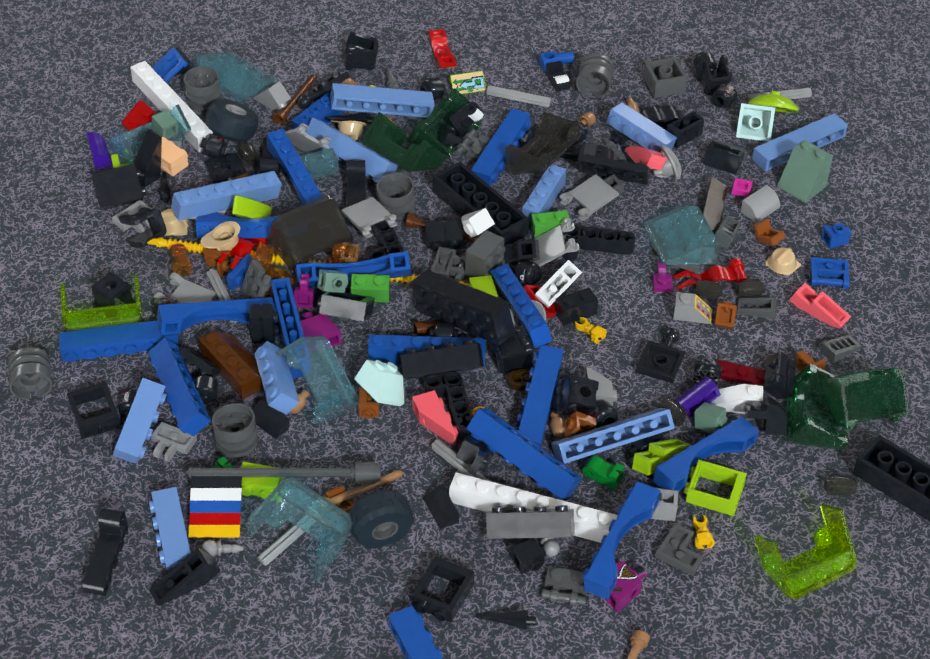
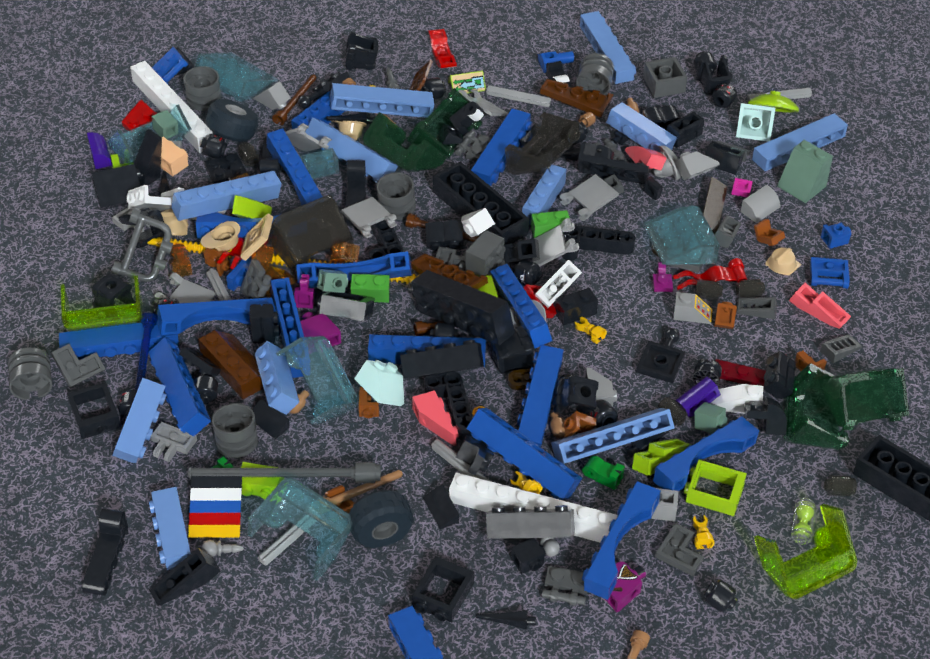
(76, 370): none -> dark grey plate
(139, 198): none -> white panel
(148, 320): none -> clear blue piece
(166, 246): none -> dark grey bar
(256, 236): none -> tan tile
(422, 76): none -> reddish brown window
(452, 271): none -> reddish brown wing
(487, 106): none -> light grey flag
(527, 485): none -> yellow piece
(577, 97): none -> reddish brown wing
(605, 43): none -> medium blue brick
(653, 188): none -> black tile
(695, 164): none -> light grey slope
(720, 595): none -> black head
(804, 512): none -> clear piece

